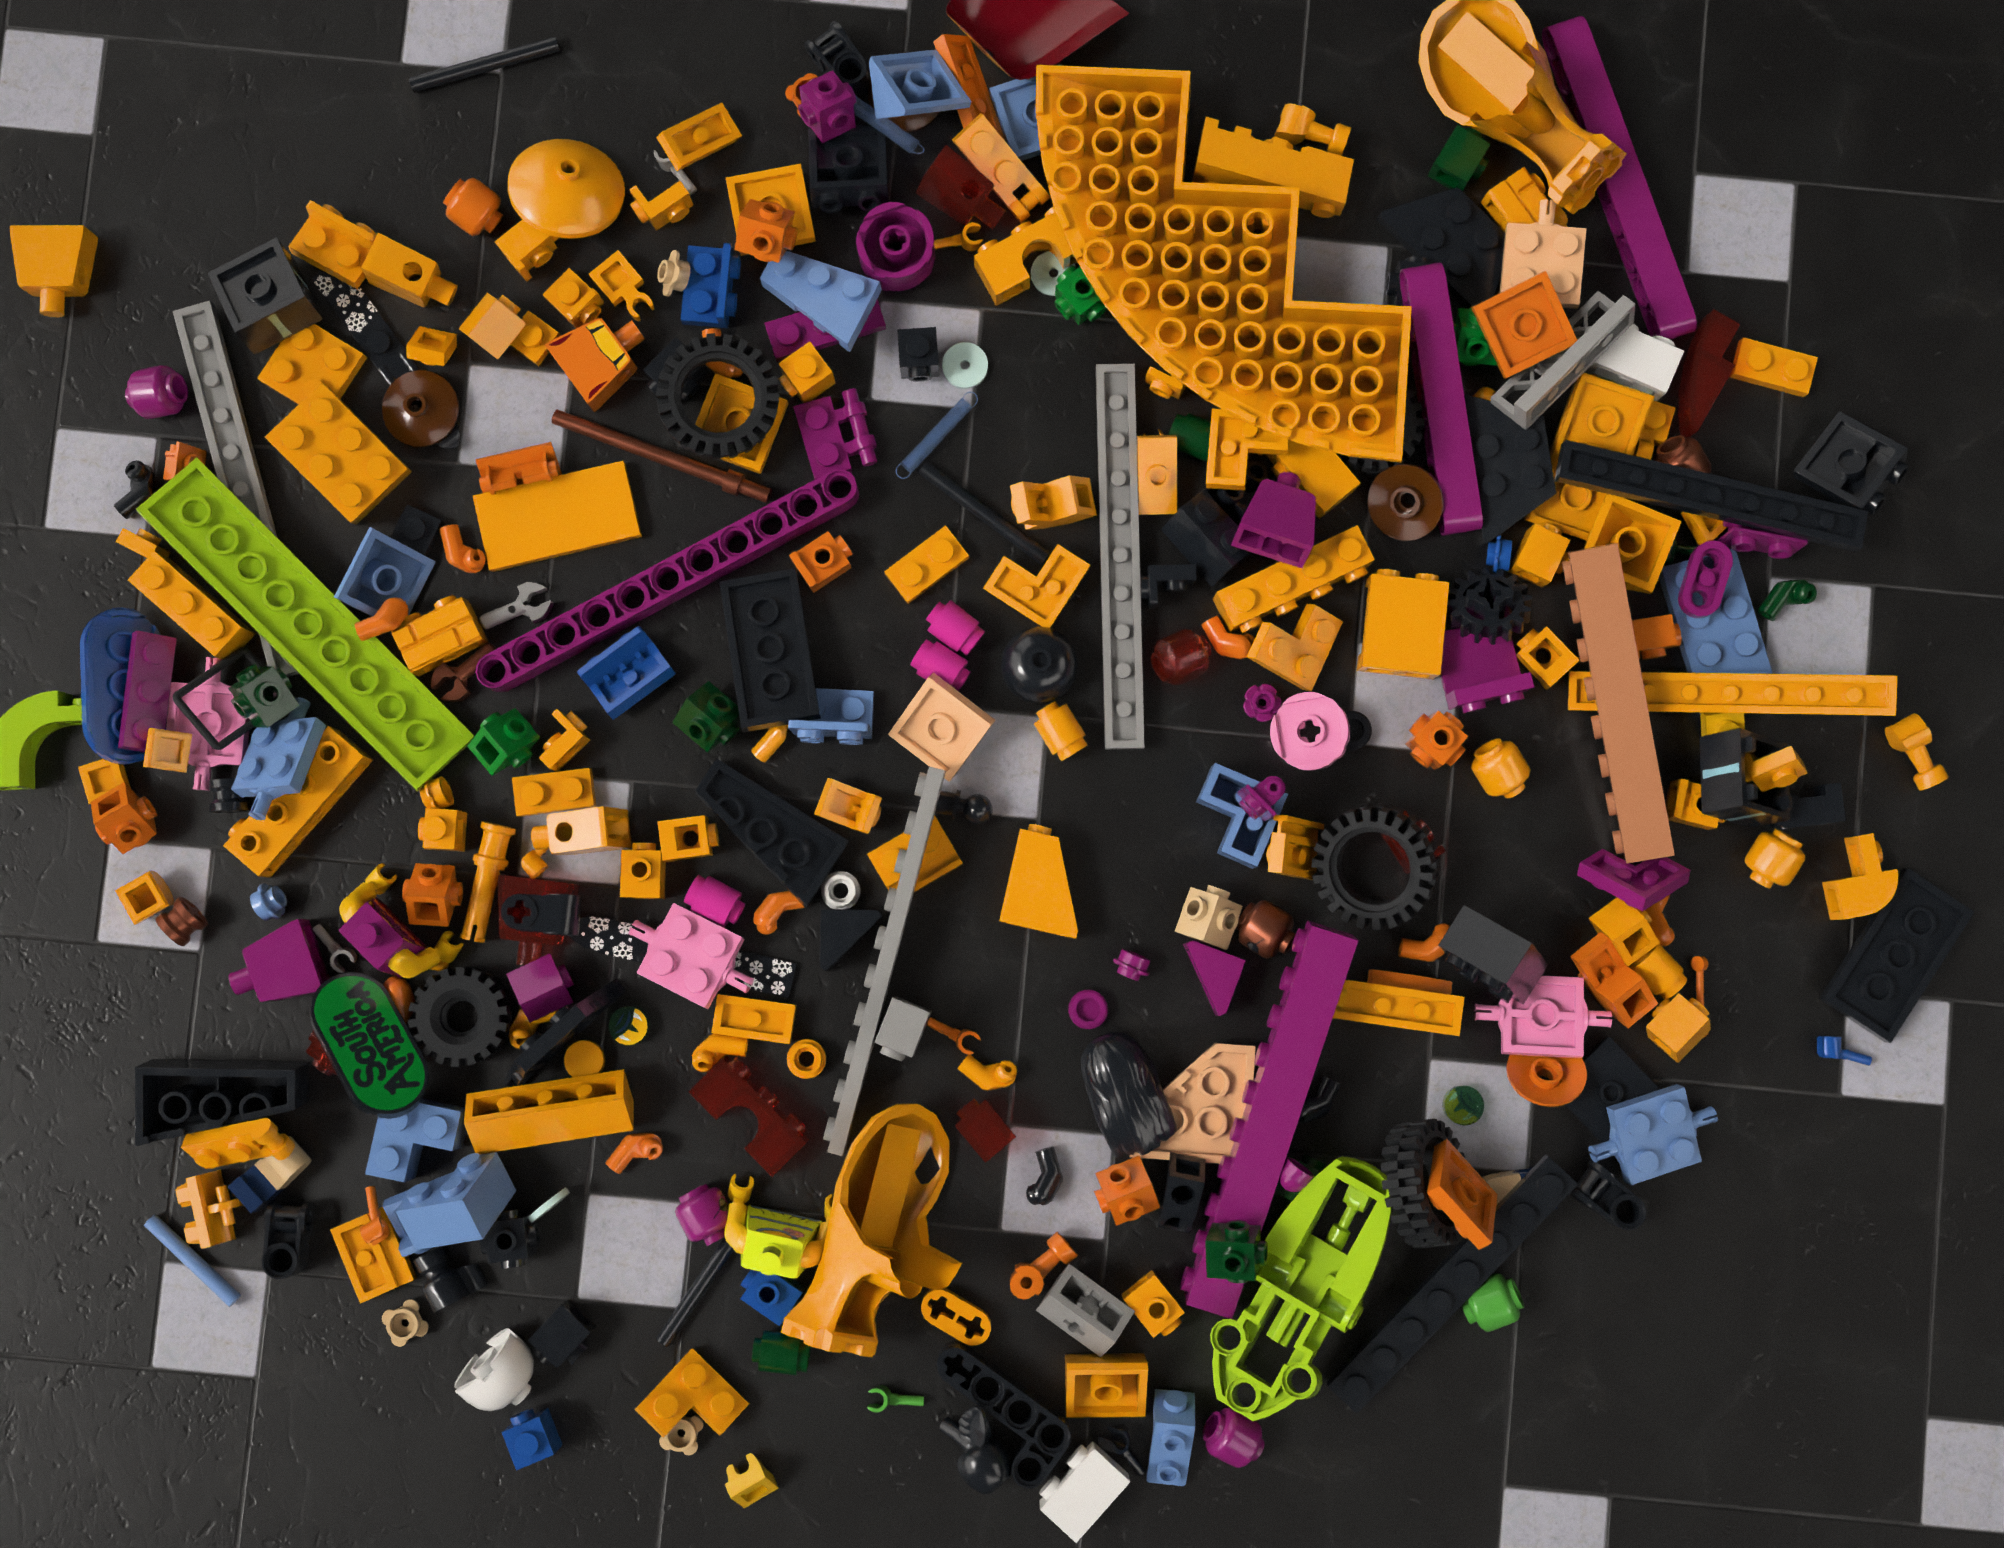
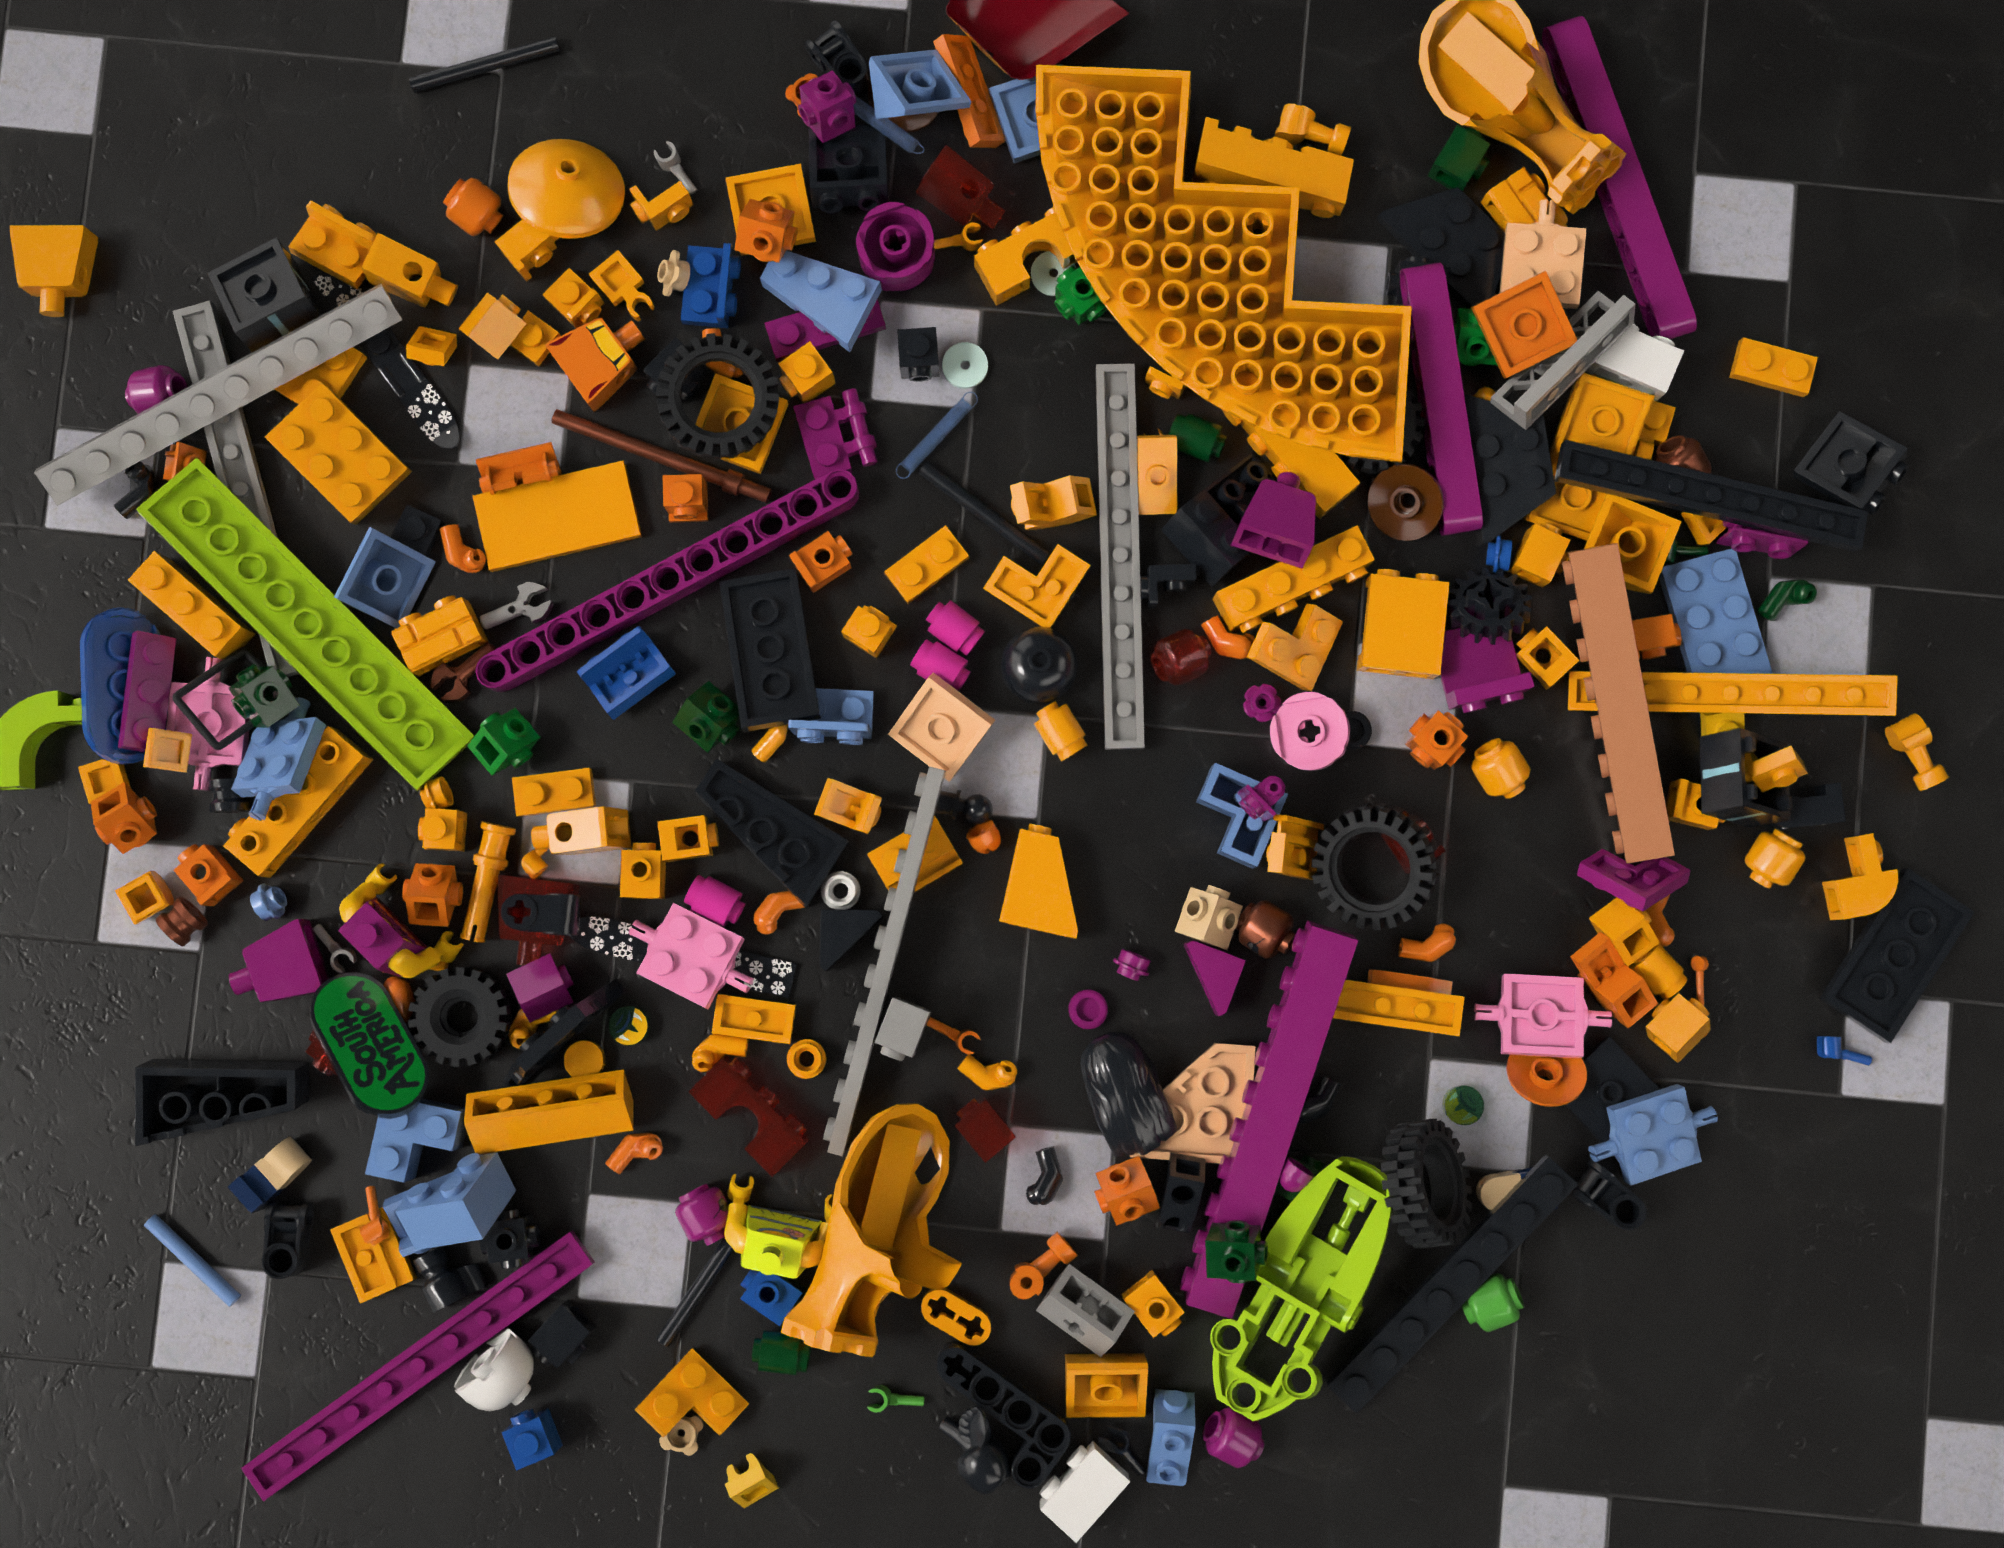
(141, 543): light orange plate -> none
(210, 1208): light orange hips -> none
(218, 394): none -> light grey plate
(219, 876): none -> orange brick
(237, 1143): light orange plate -> none
(386, 619): orange arm -> none
(393, 1321): tan plate -> none
(417, 1365): none -> magenta plate
(436, 415): reddish brown dish -> none
(548, 1205): light aqua wheel -> none
(564, 746): light orange bracket -> none
(685, 497): none -> orange brick
(699, 136): light orange plate -> none
(869, 629): none -> light orange brick
(984, 837): none -> orange hinge
(999, 163): light orange plate -> none
(1229, 449): light orange plate -> none
(1462, 1195): orange plate -> none
(1493, 956): black brick -> none
(1704, 370): clear red slope -> none
(1705, 581): magenta plate -> none

